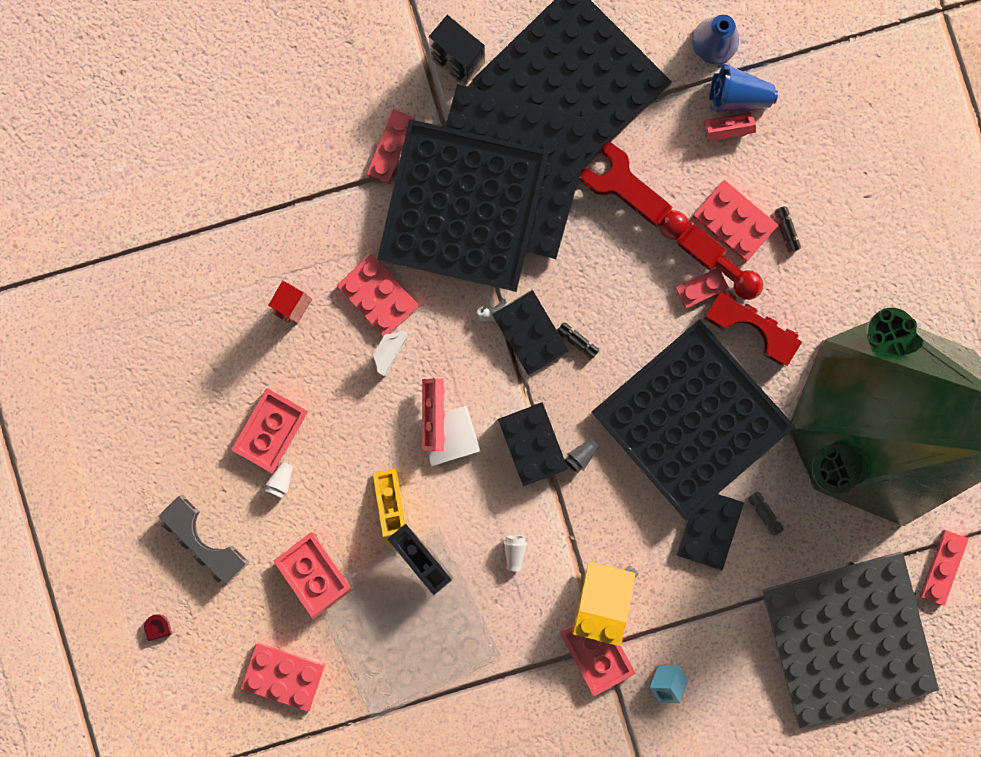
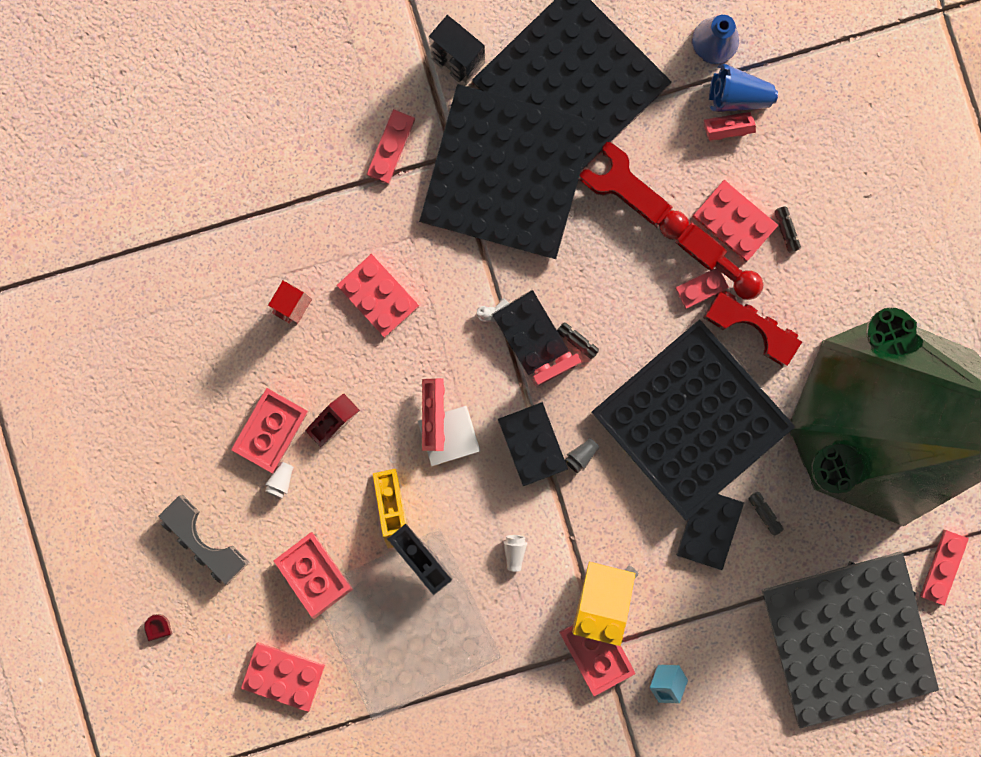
(332, 420): none -> dark red arch
(388, 351): white slope -> none
(463, 205): black plate -> none
(562, 365): none -> coral plate

